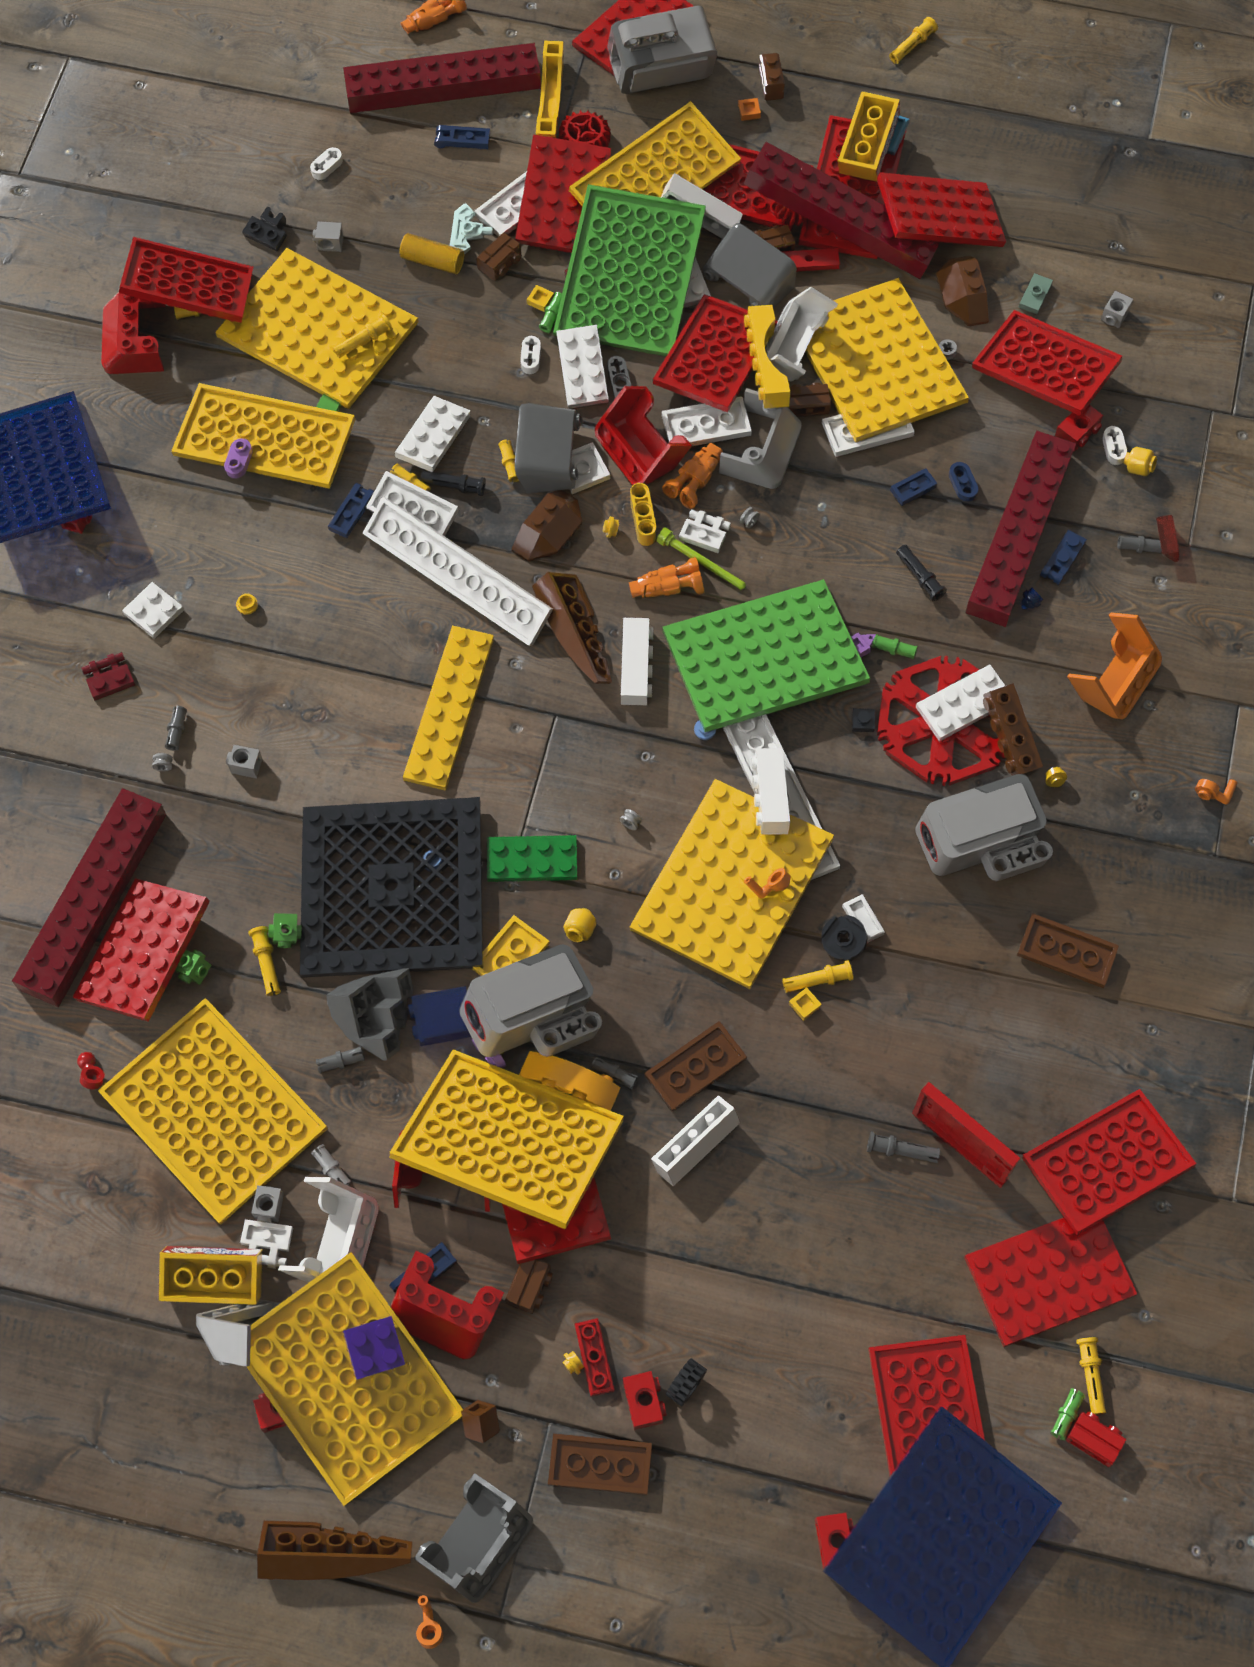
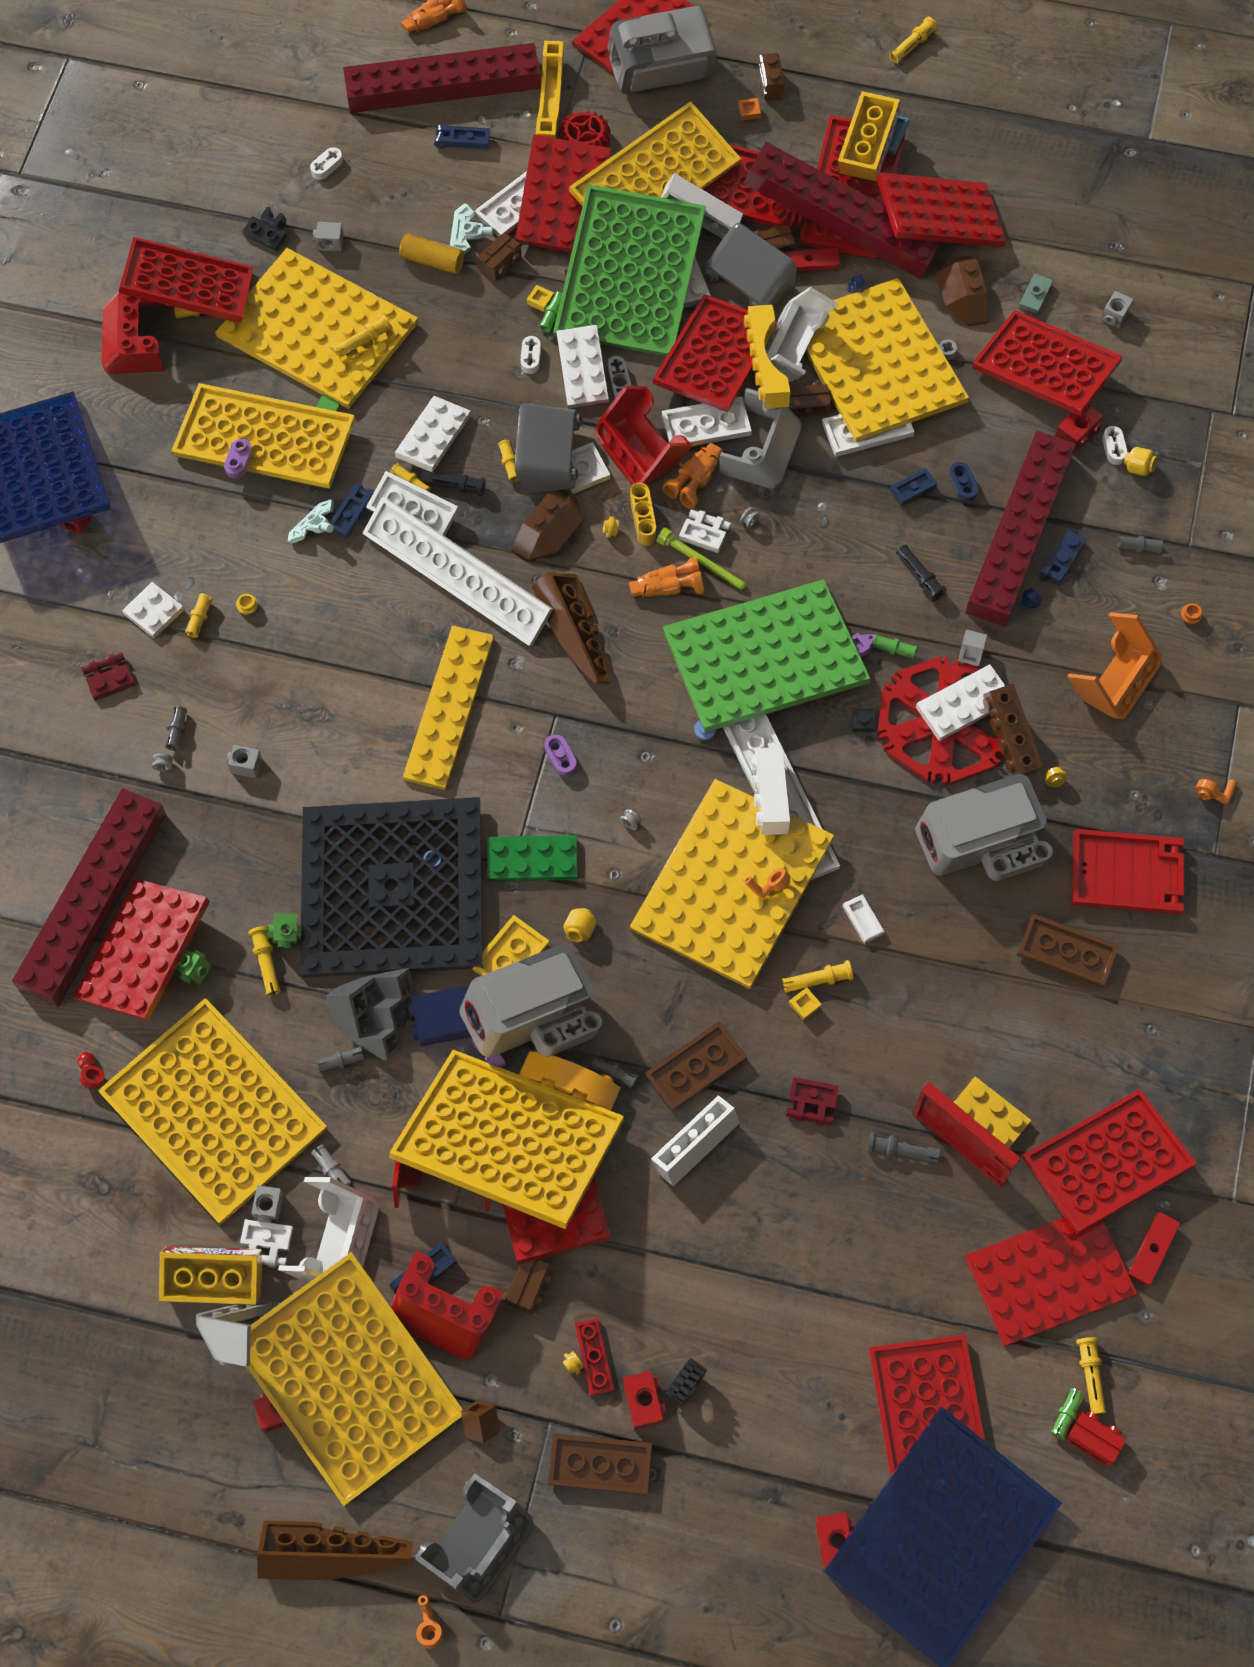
(198, 615): none -> yellow pin
(313, 522): none -> light aqua piece
(373, 1347): dark purple brick -> none
(561, 756): none -> medium lavender plate
(635, 661): white brick -> none
(812, 1094): none -> dark red plate
(846, 950): black plate -> none
(857, 284): none -> clear blue plate
(972, 647): none -> light grey brick
(992, 1112): none -> yellow plate
(1127, 871): none -> red door
(1158, 1236): none -> red tile
(1168, 537): clear red slope -> none
(1191, 613): none -> orange plate

